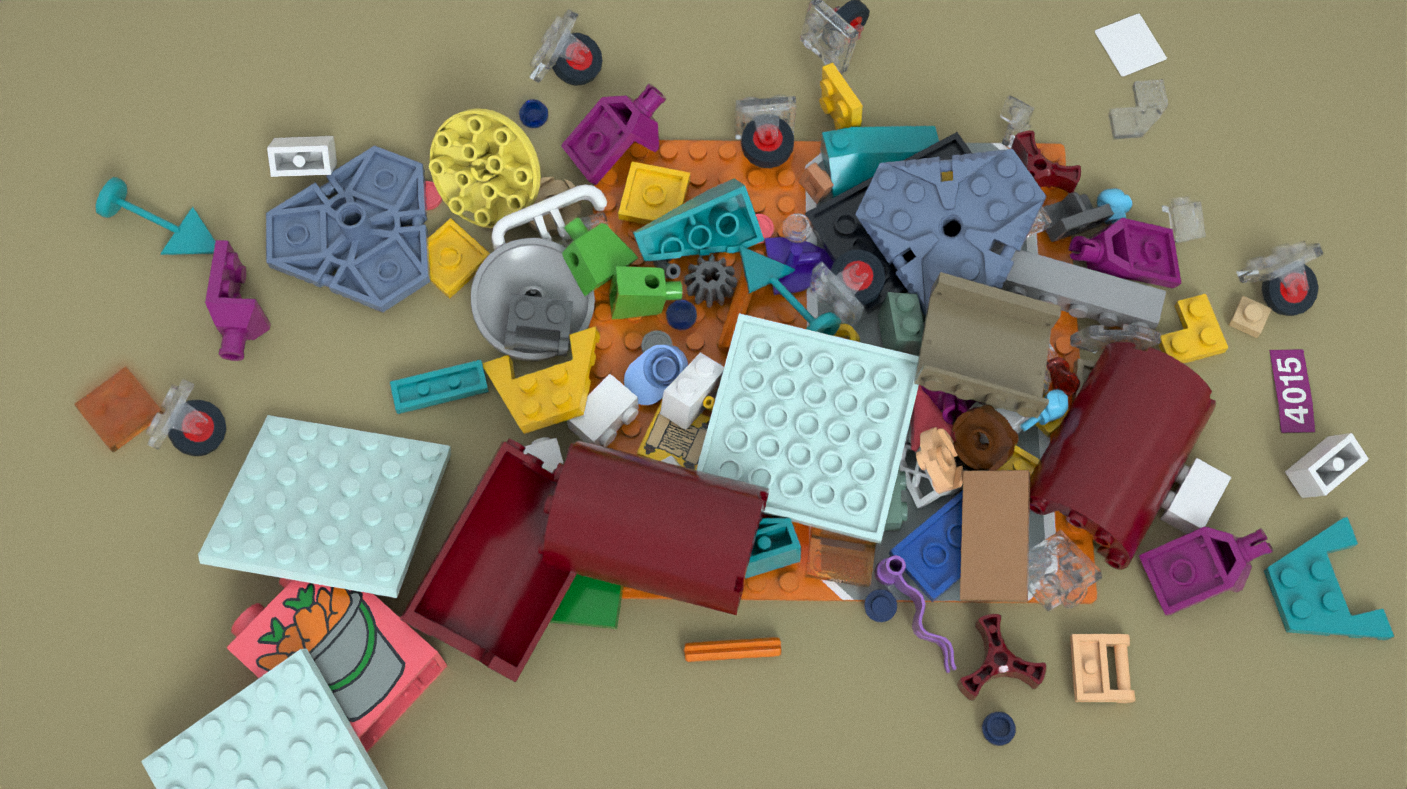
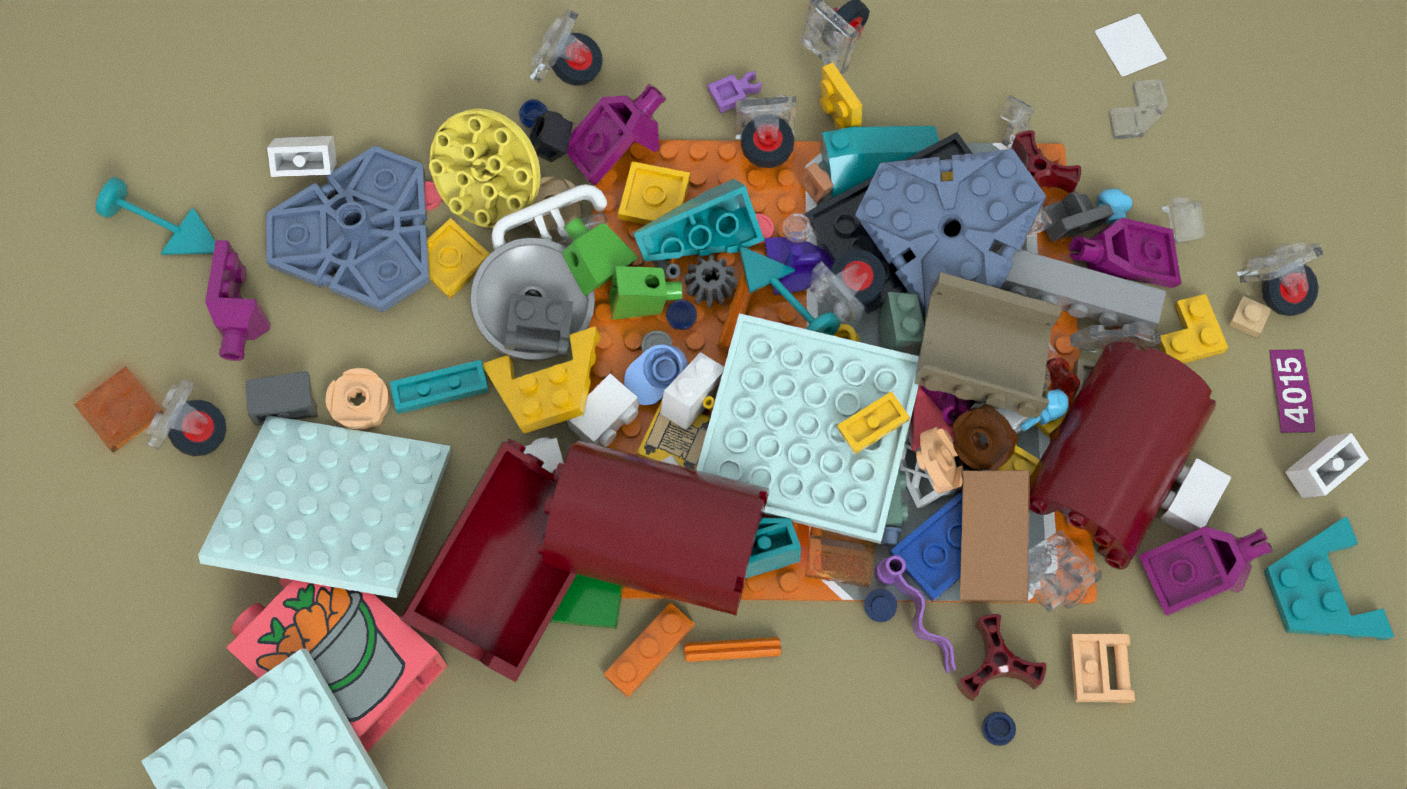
(280, 397): none -> dark grey panel
(346, 387): none -> light nougat plate
(550, 135): none -> black brick
(649, 650): none -> orange plate
(729, 89): none -> medium lavender plate
(873, 422): none -> yellow plate
(890, 536): none -> sand blue piece

